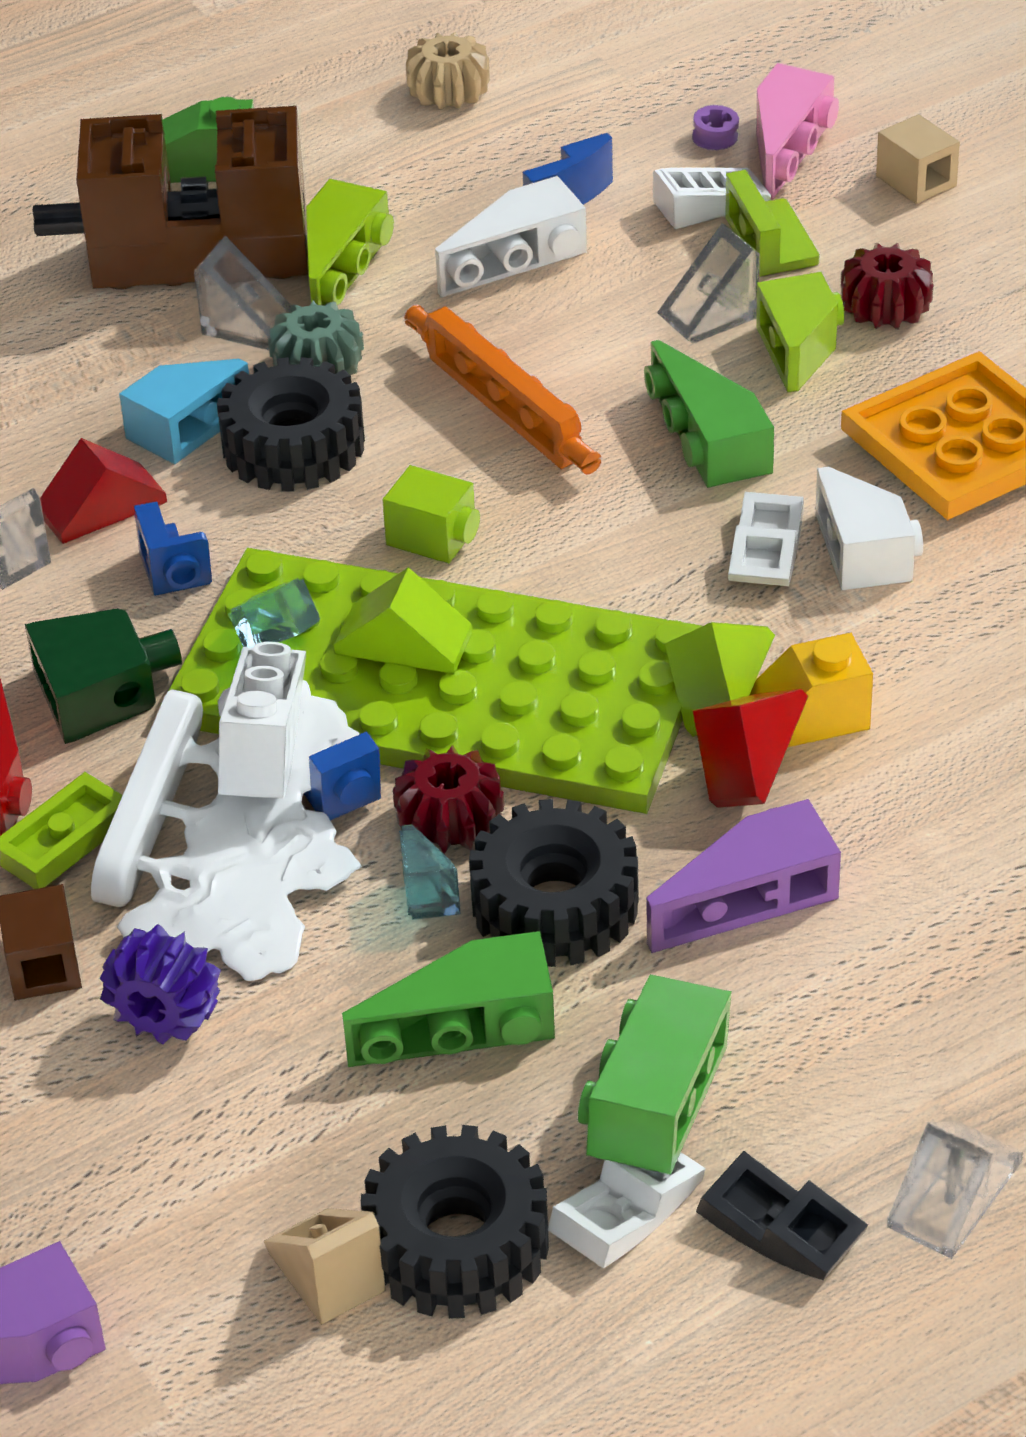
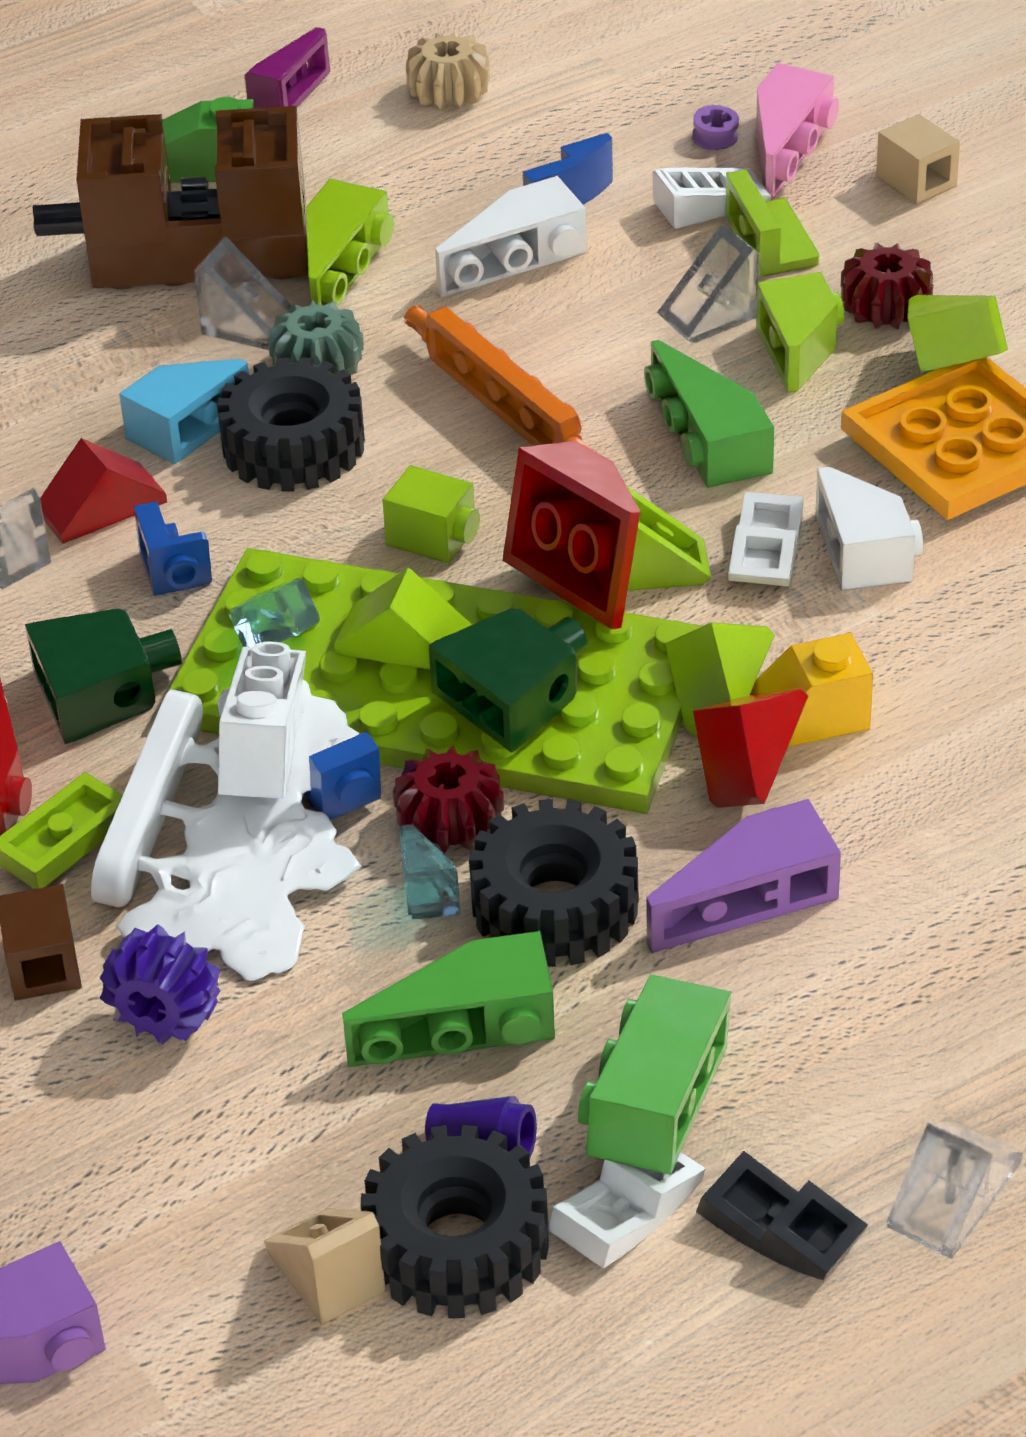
(284, 75): none -> magenta slope
(497, 1114): none -> dark purple cone
(508, 673): none -> dark green torso
(573, 527): none -> red slope
(665, 551): none -> lime slope
(955, 329): none -> lime slope

